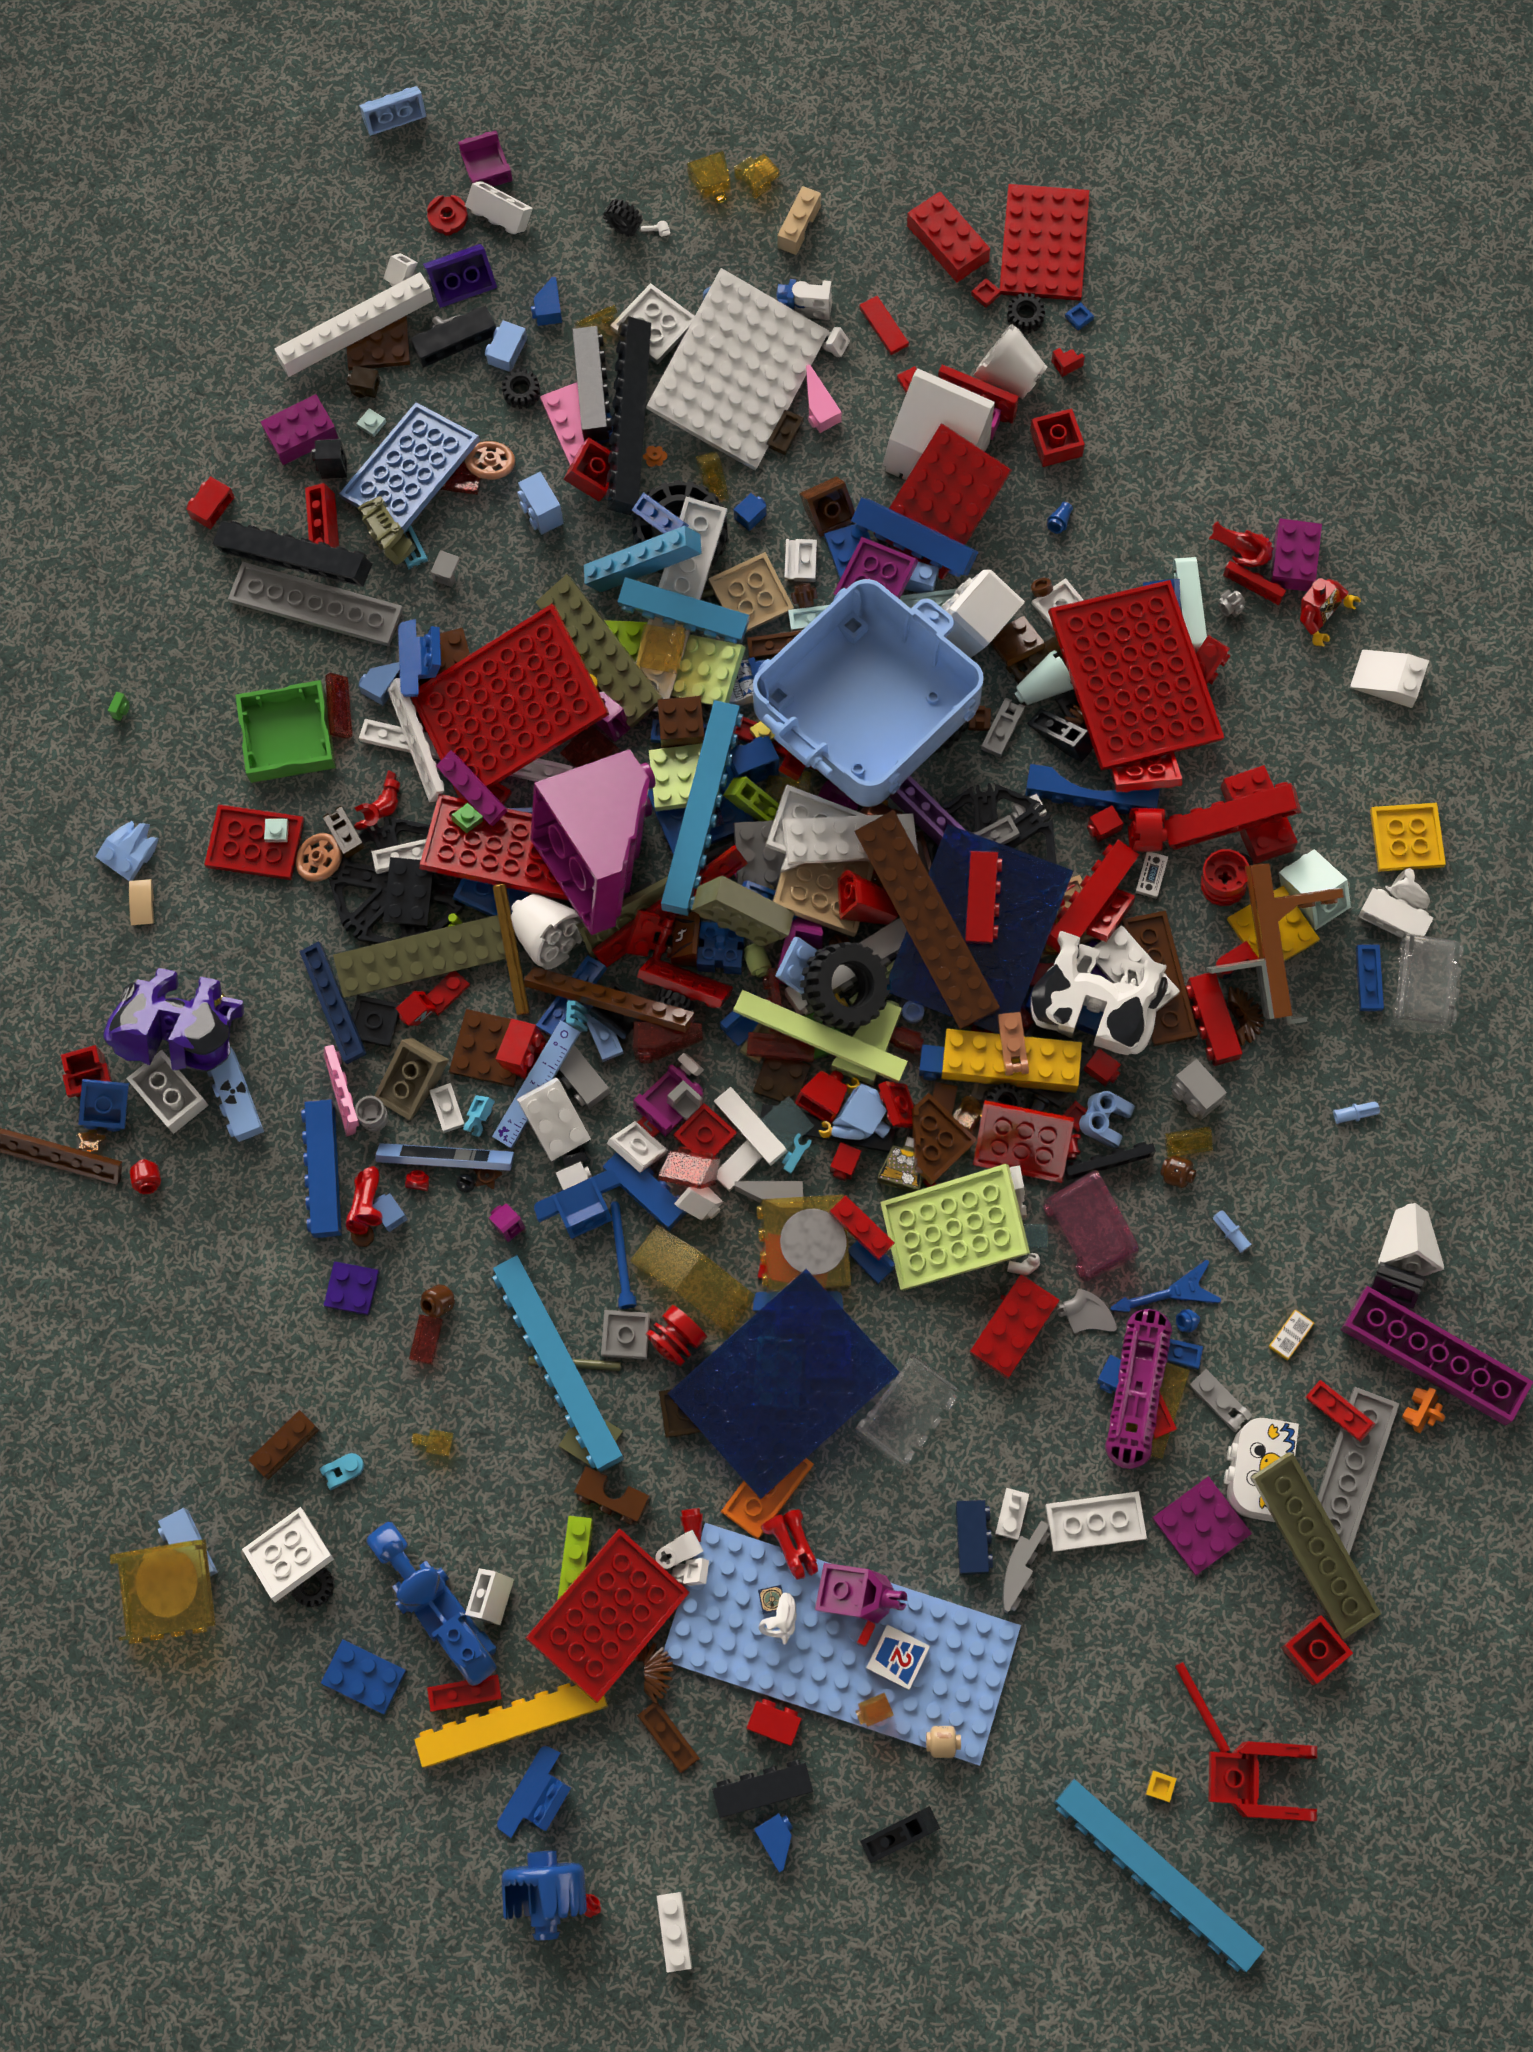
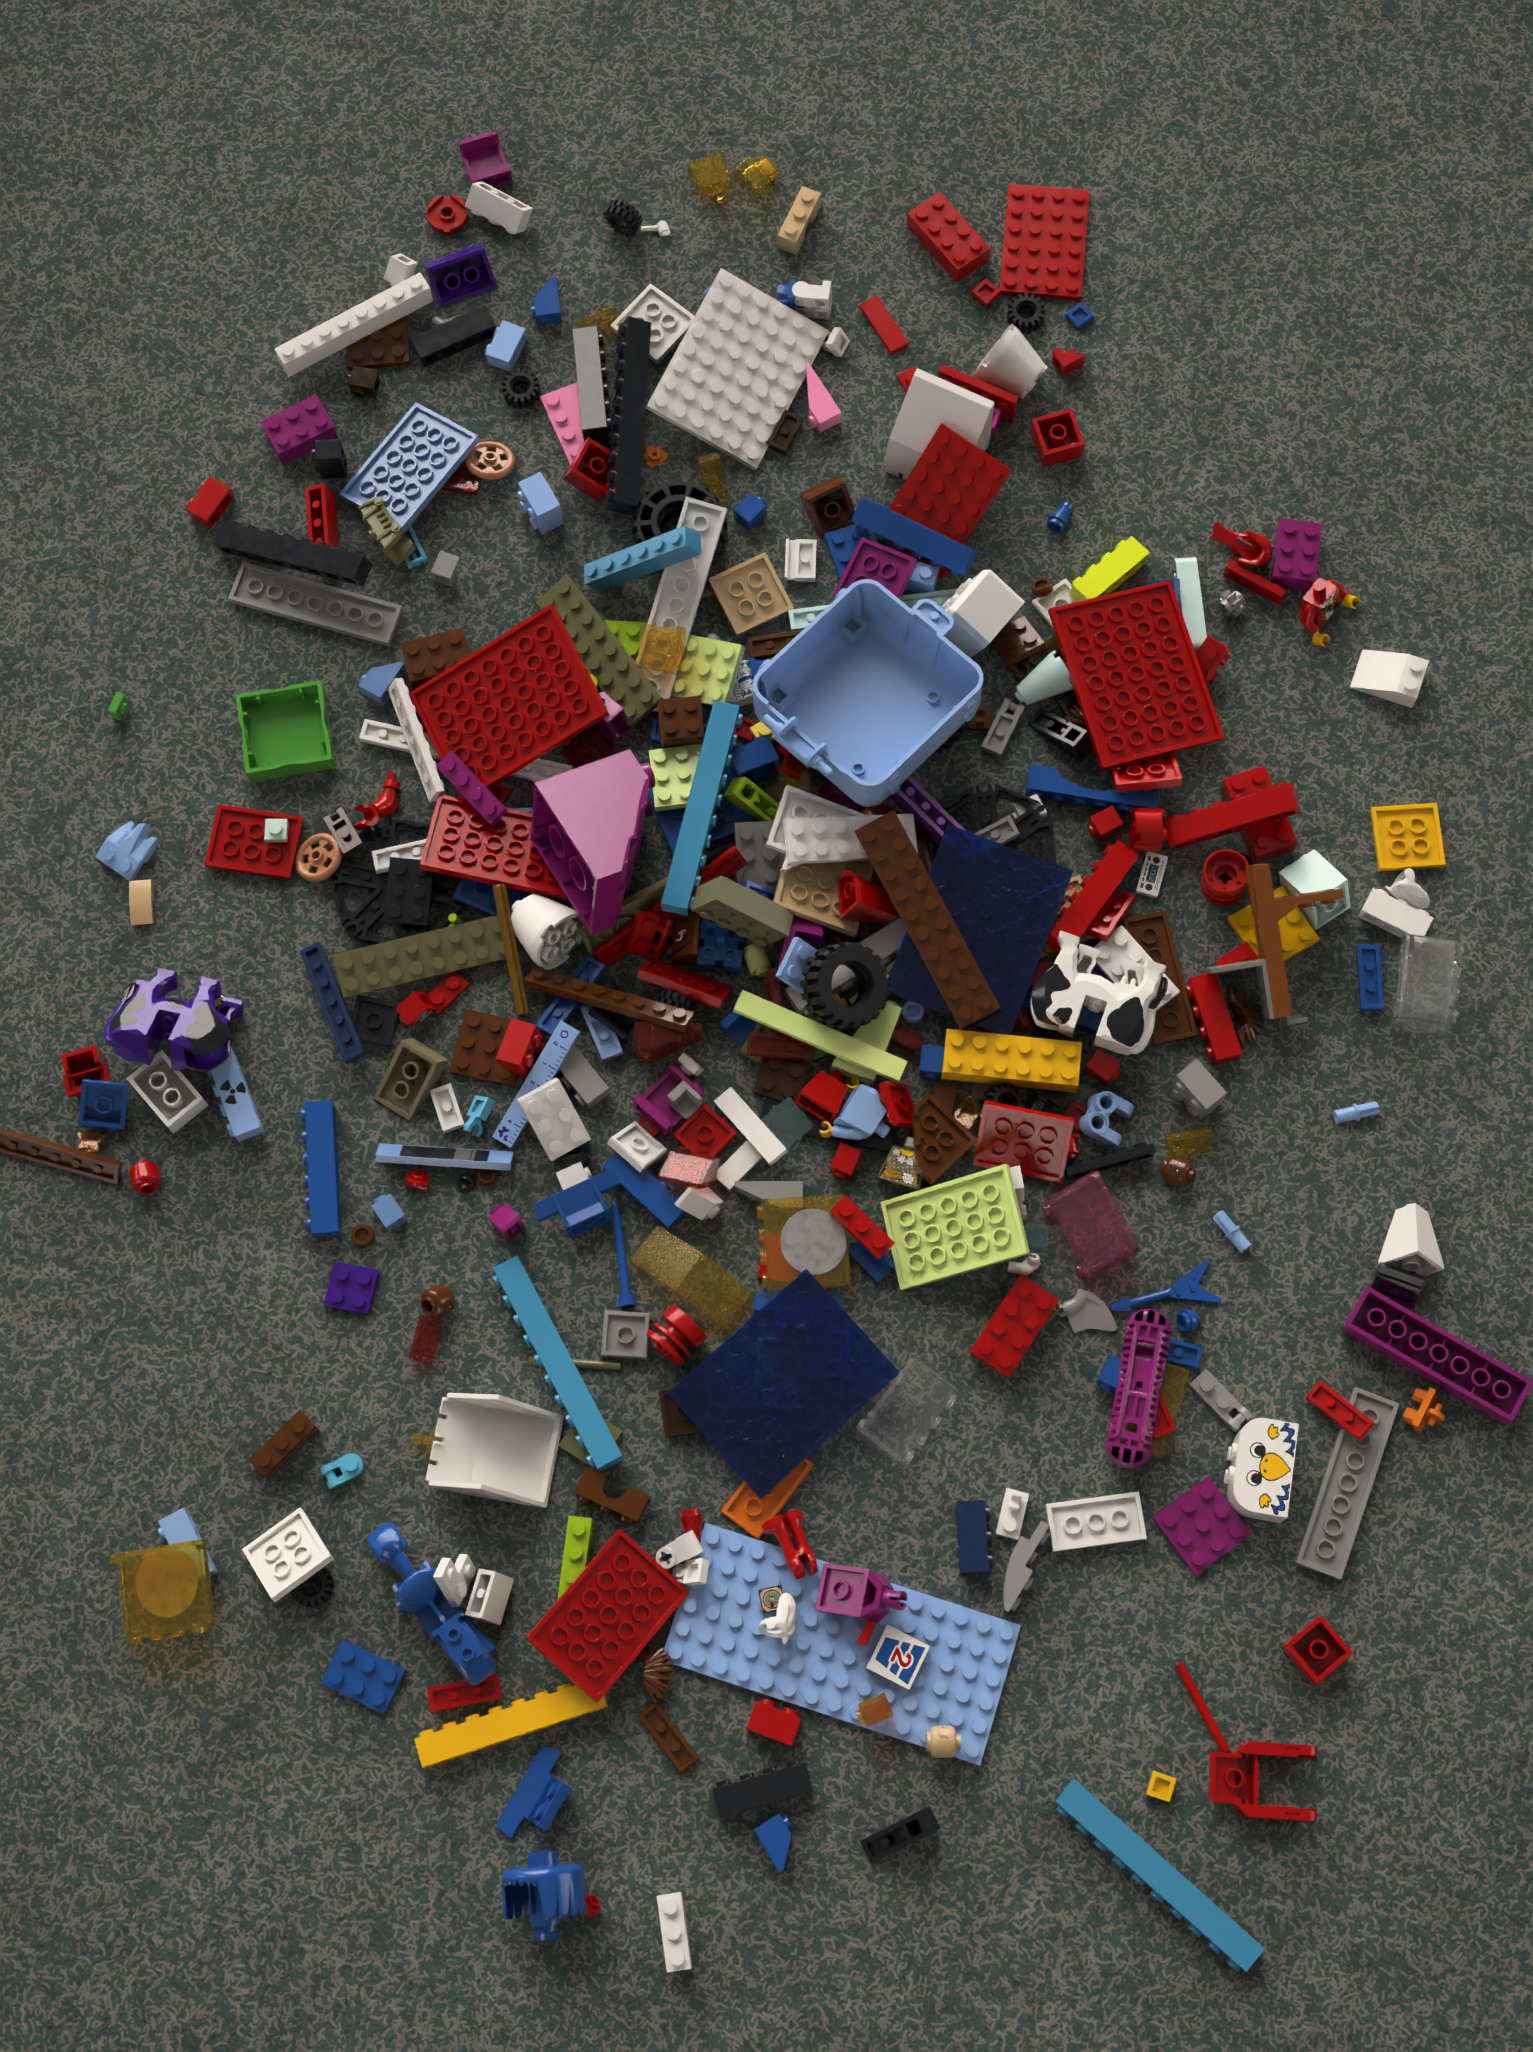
(338, 705): clear red plate -> none
(339, 1085): bright pink wing -> none
(362, 1211): red piece -> none
(371, 422): light aqua plate -> none
(371, 1113): light grey wheel -> none
(393, 110): light blue slope -> none
(417, 656): blue plate -> none
(455, 1578): none -> white plate
(467, 818): bright green plate -> none
(495, 1448): none -> white windscreen
(577, 1011): medium azure tile -> none
(657, 514): tile -> none
(683, 610): dark azure brick -> none
(792, 1159): medium azure plate -> none
(804, 595): reddish brown gear -> none
(981, 897): red brick -> none
(1012, 1043): nougat plate -> none
(1111, 571): none -> neon yellow brick
(1291, 1335): white tile -> none
(1316, 1545): olive plate -> none

